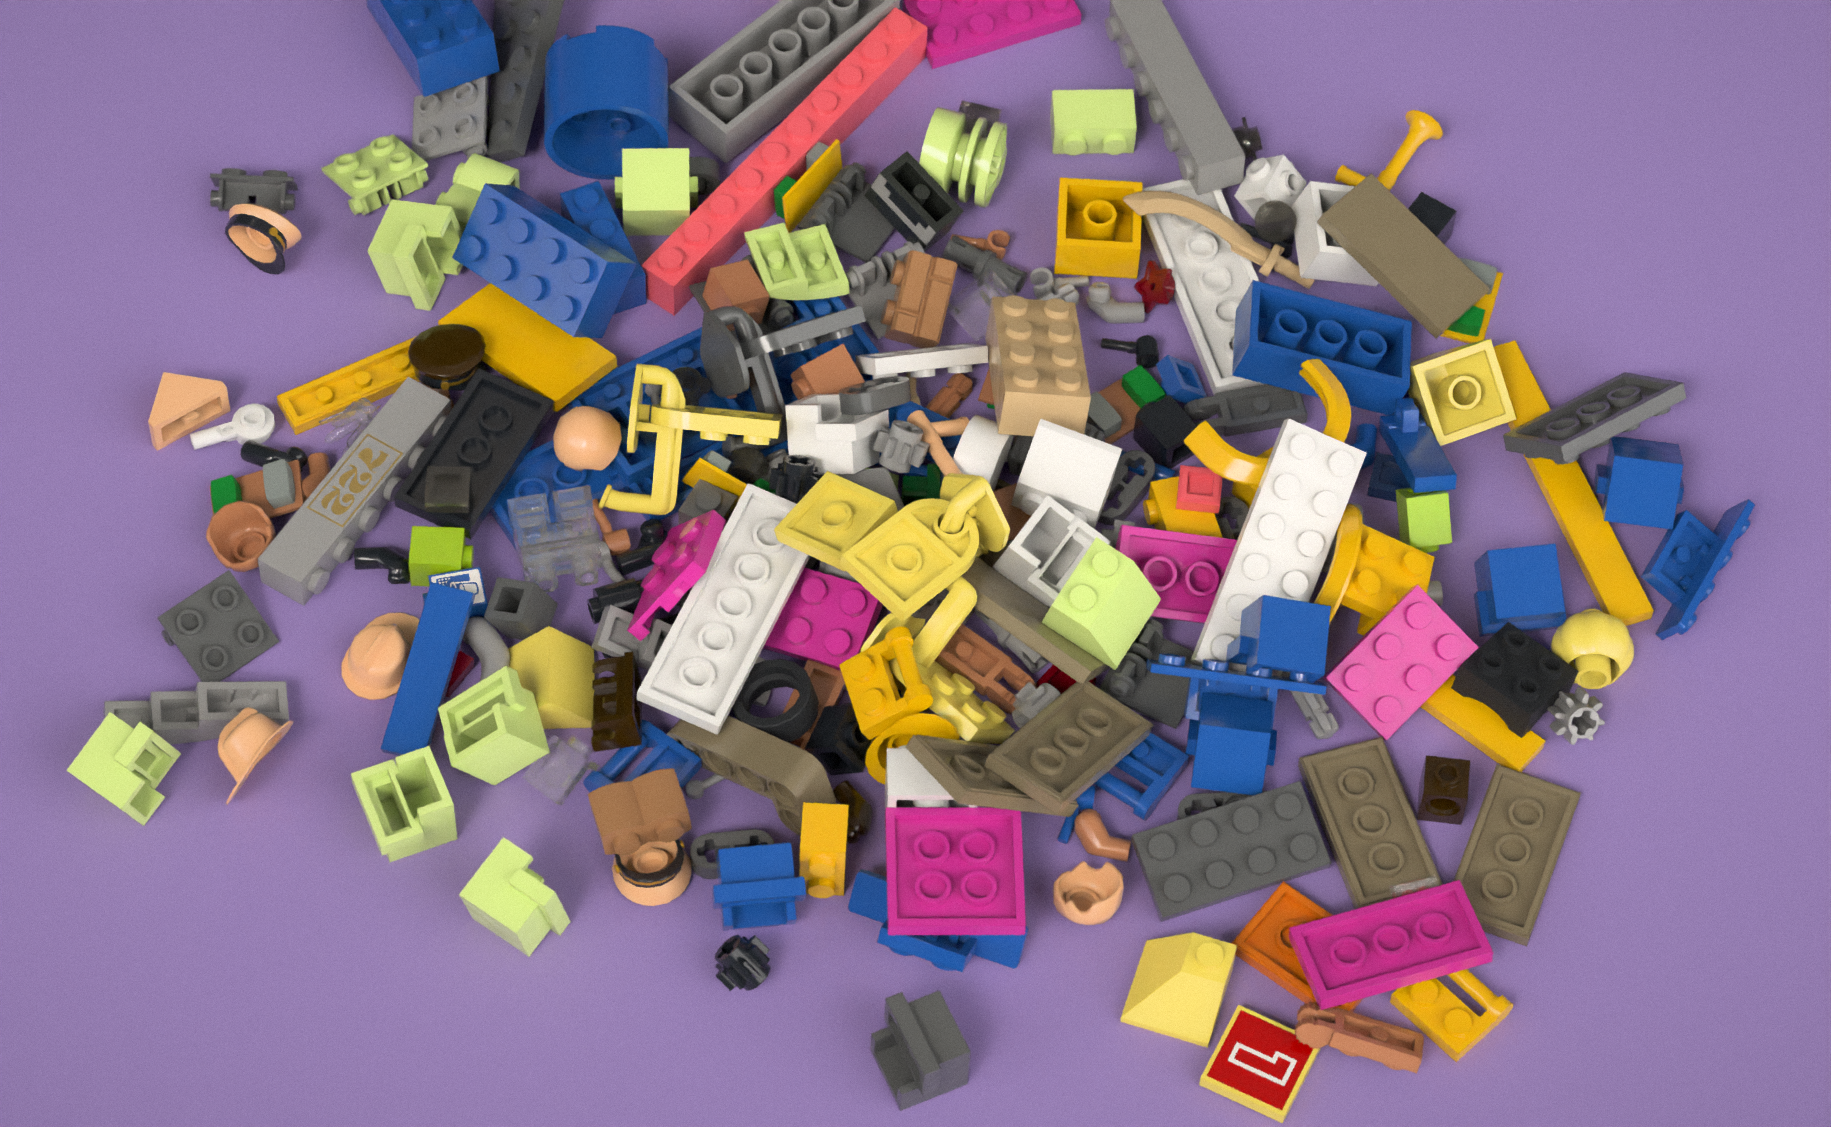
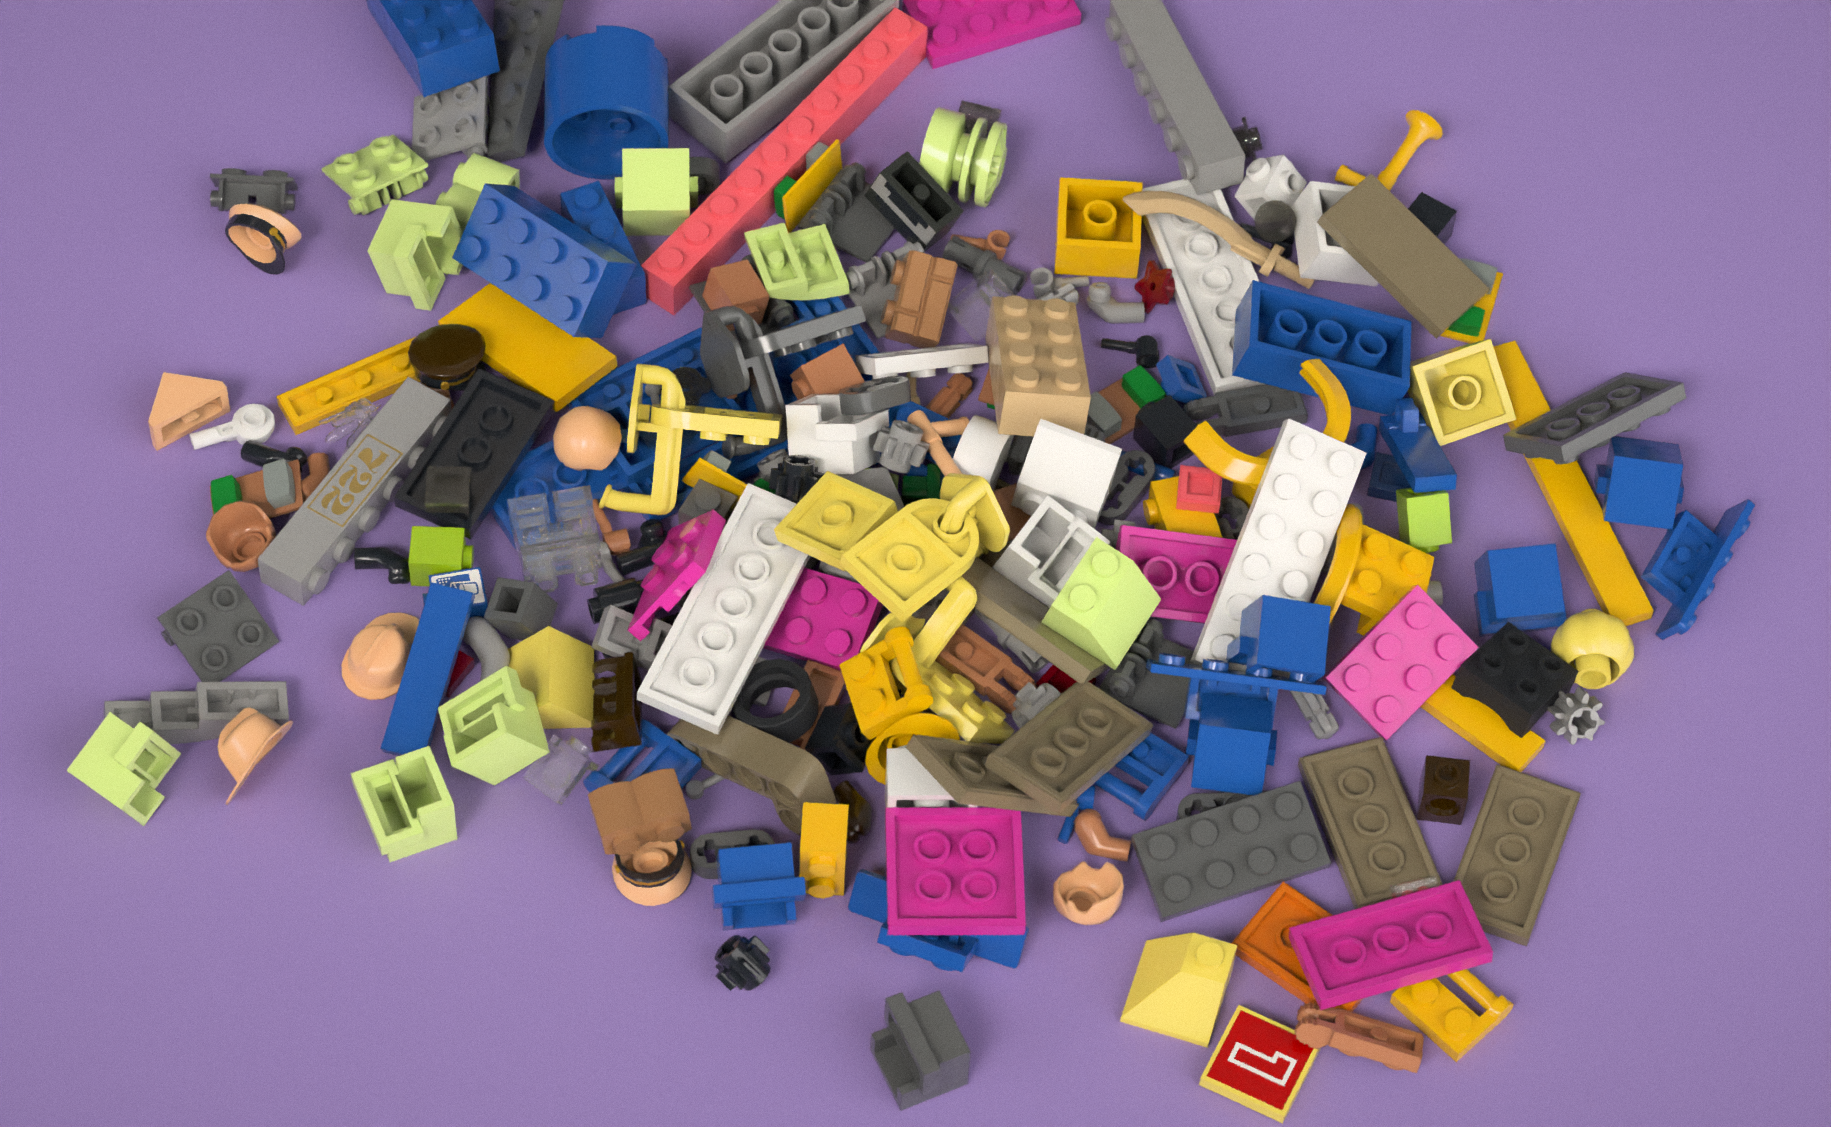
(513, 899): yellowish green plate -> none
(748, 465): clear smoke plate -> none
(1093, 121): yellowish green brick -> none

